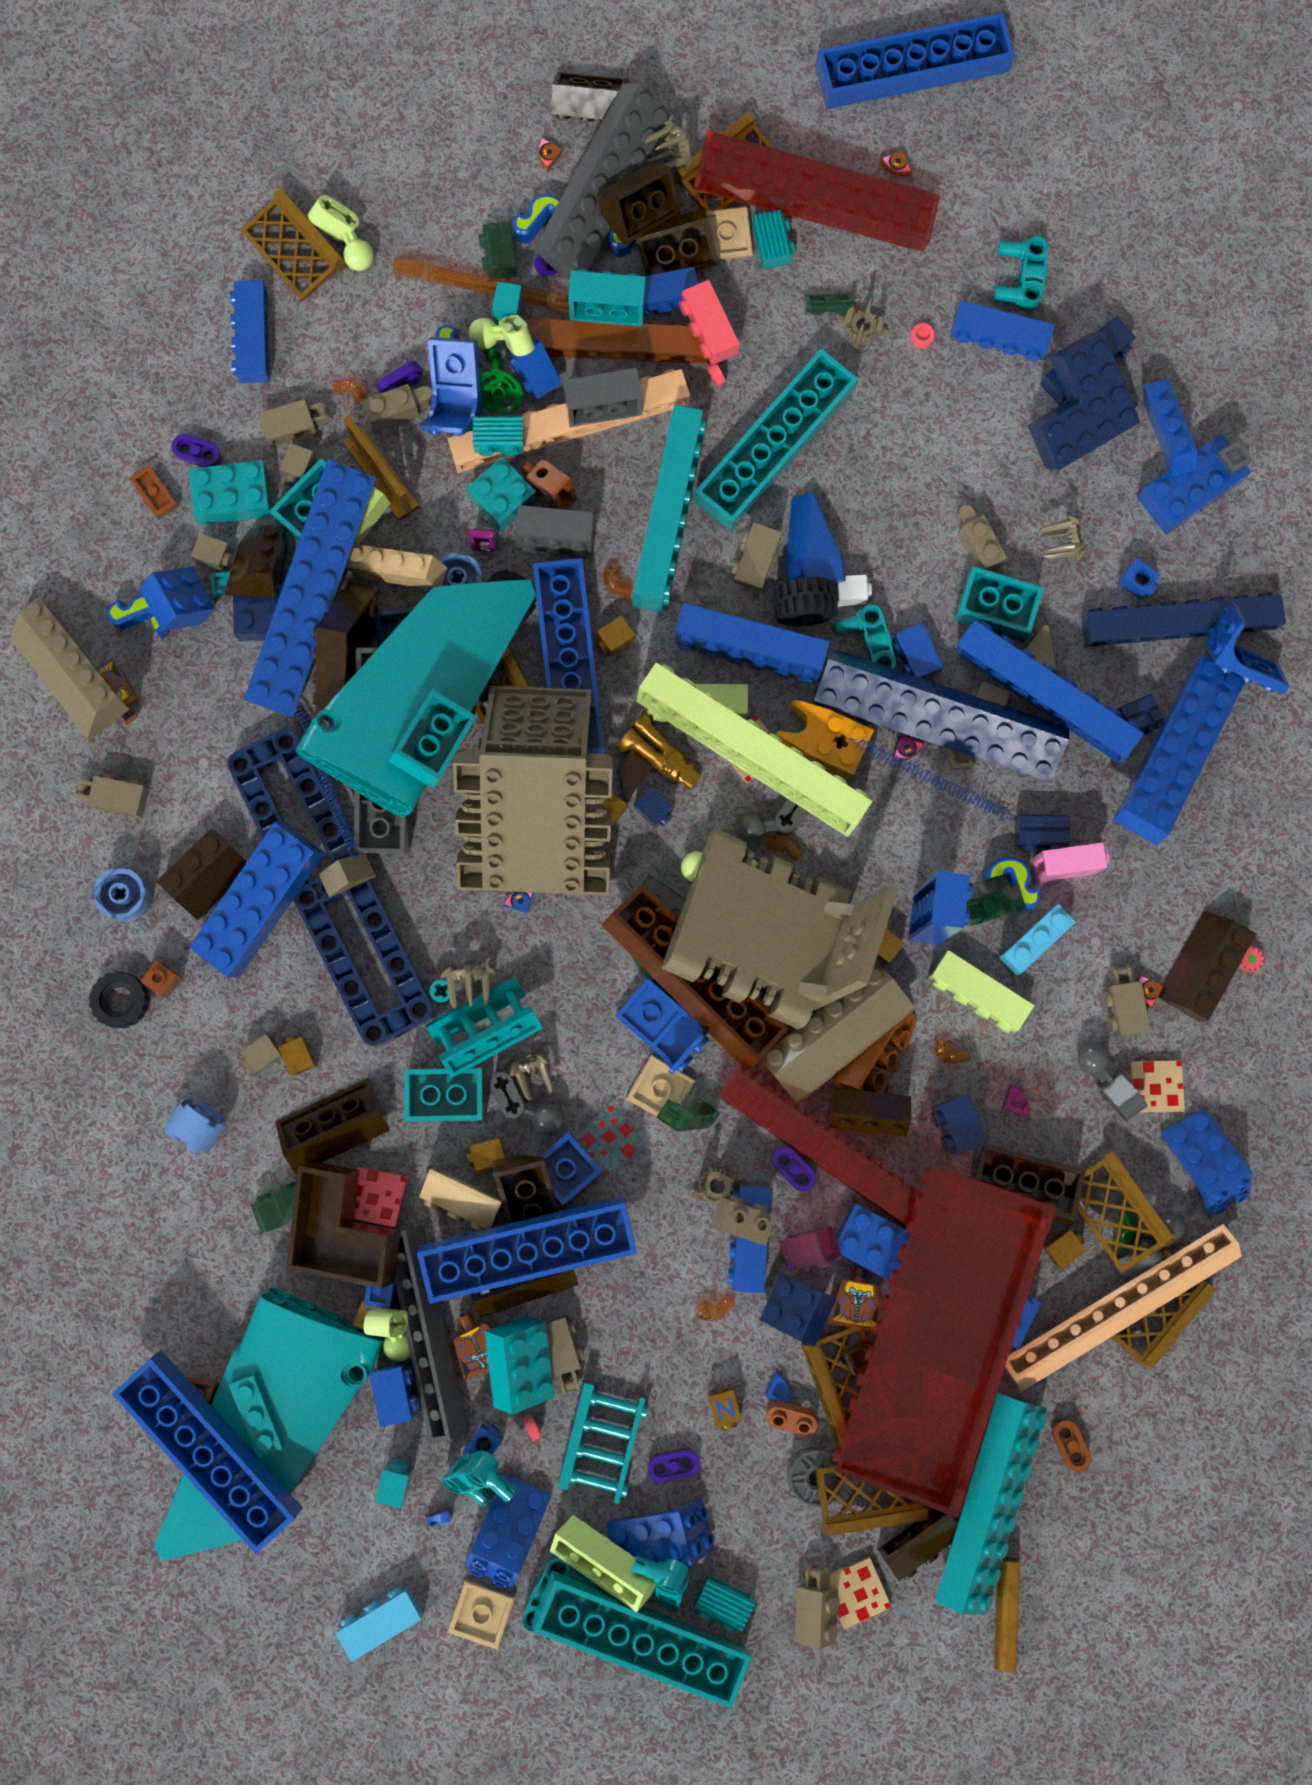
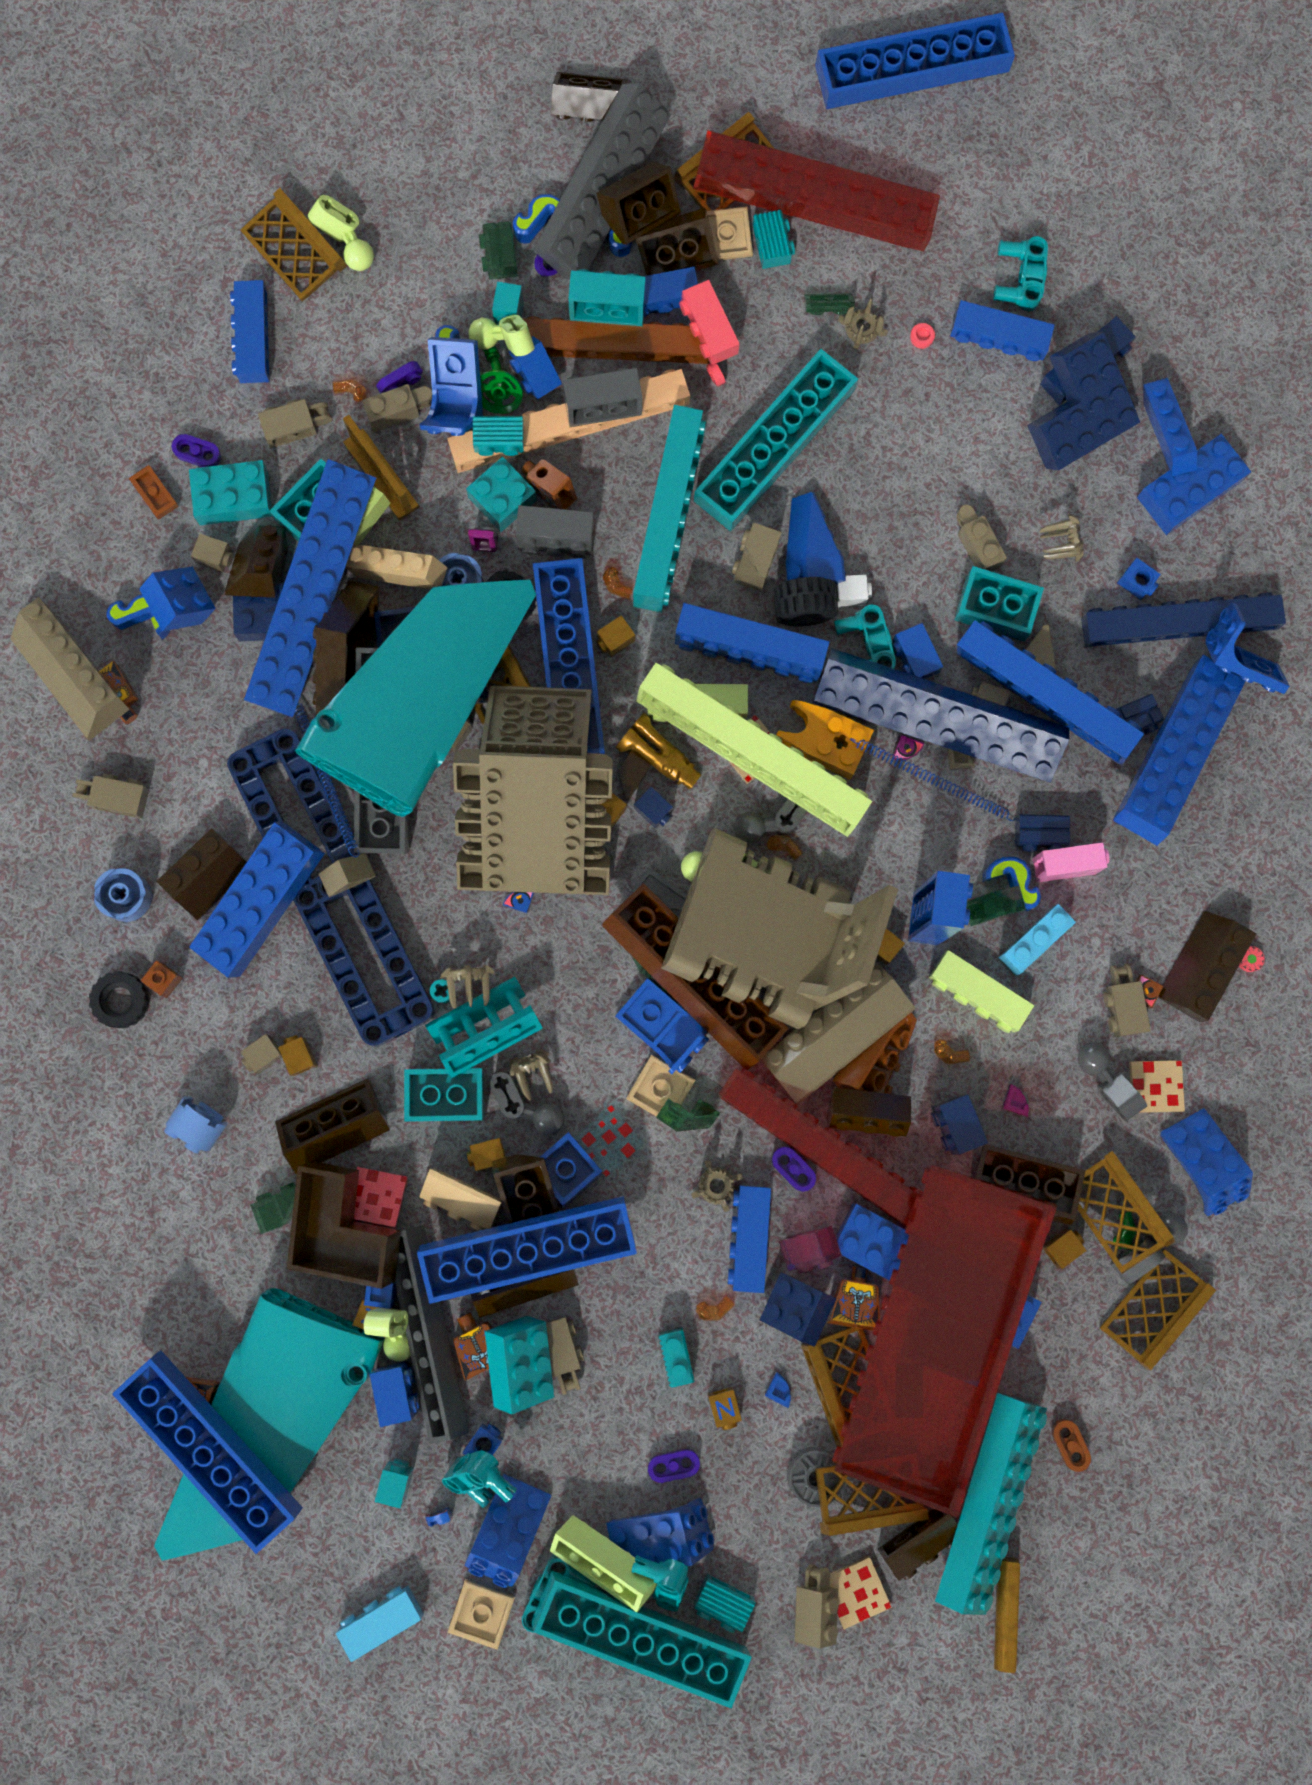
(218, 583): teal tile -> none
(256, 1415): teal plate -> none
(296, 463): dark tan brick -> none
(432, 738): teal brick -> none
(473, 282): clear orange piece -> none
(531, 1427): coral tile -> none
(548, 153): dark orange tile -> none
(578, 1448): teal fence -> none
(675, 136): dark tan piece -> none
(676, 1357): none -> teal brick
(743, 1221): dark tan brick -> none
(792, 1418): dark orange plate -> none
(855, 1356): dark brown tile -> none
(897, 163): dark orange tile -> none
(1122, 1307): light nougat brick -> none
(1234, 457): flat silver plate -> none

